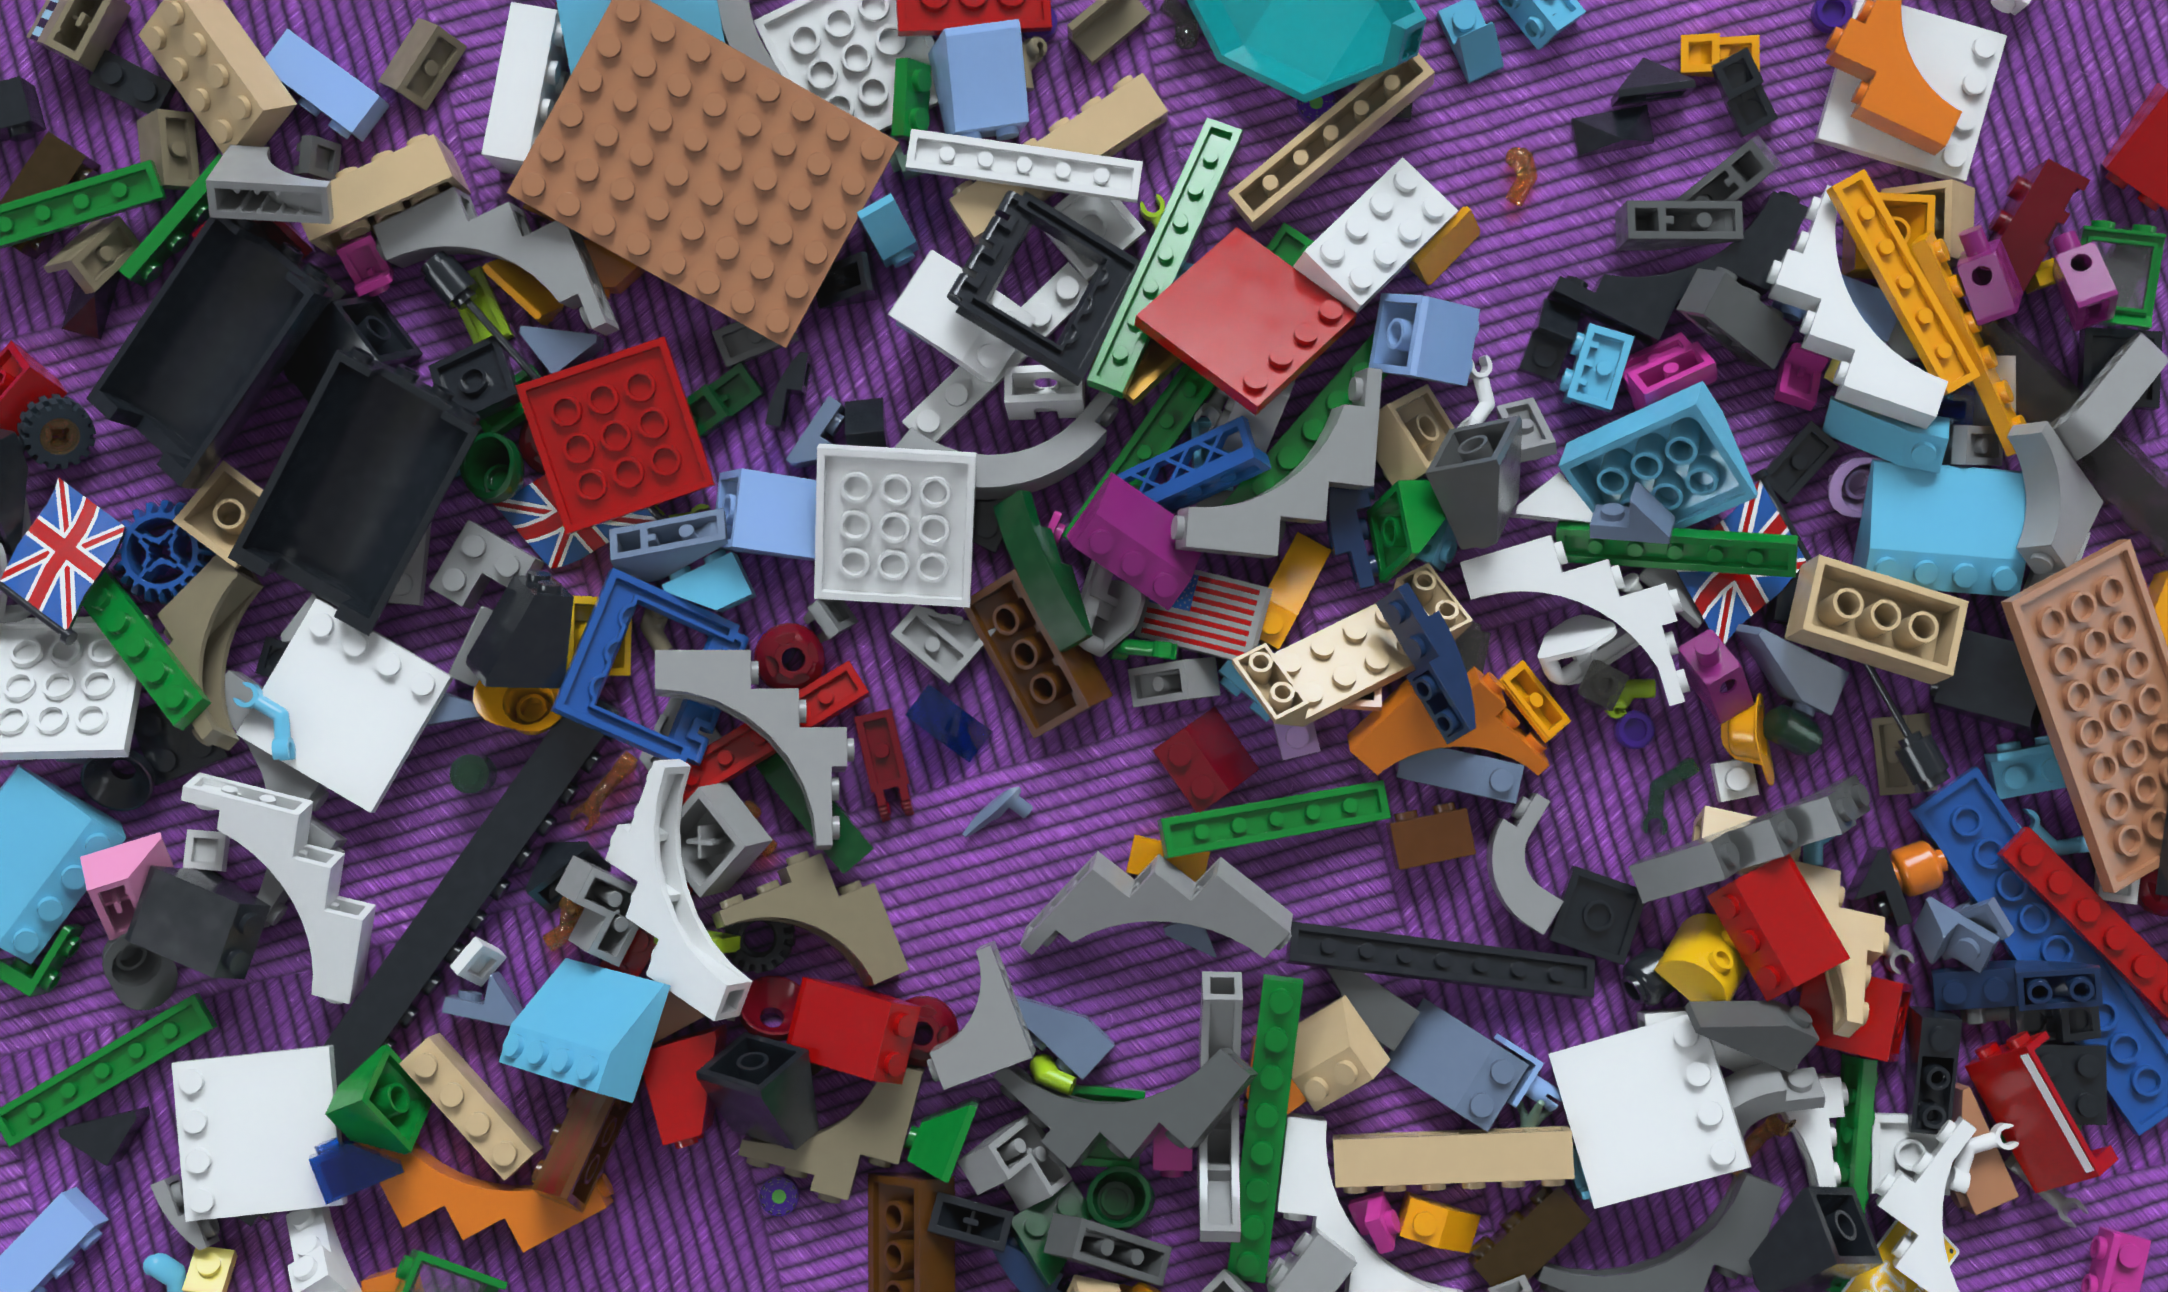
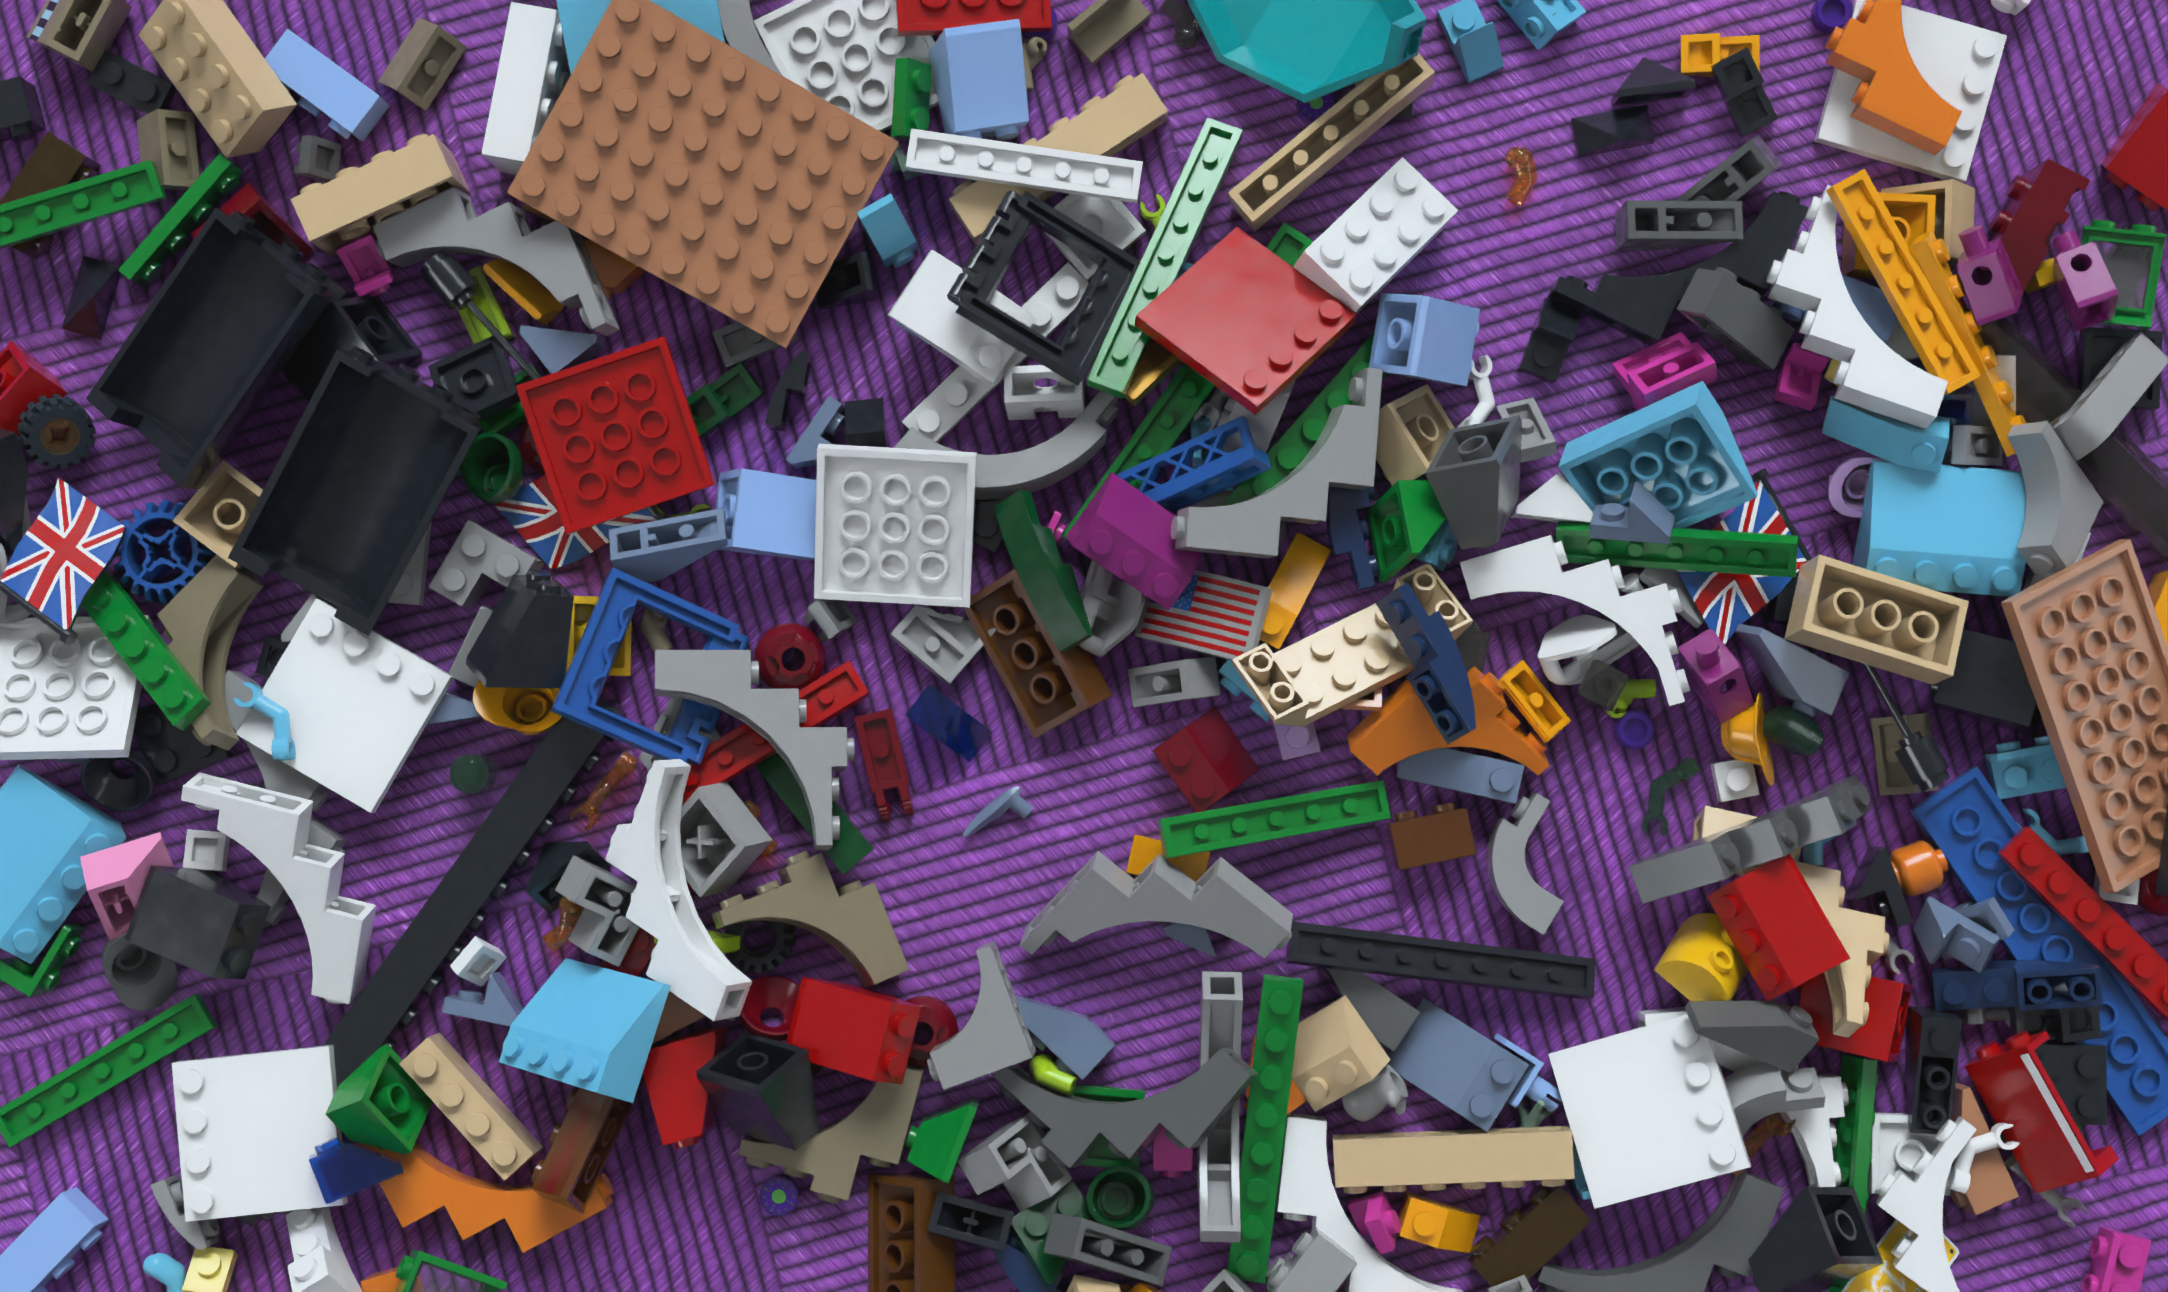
(96, 253): dark tan panel -> none
(107, 1136): black slope -> none
(254, 189): light grey arch -> none
(715, 585): medium azure slope -> none
(1156, 649): green arm -> none
(1374, 1096): none -> light grey animal
(1445, 246): light orange slope -> none
(1597, 367): medium azure bracket -> none
(1597, 915): black plate -> none
(1641, 980): black head -> none
(1799, 461): black plate -> none

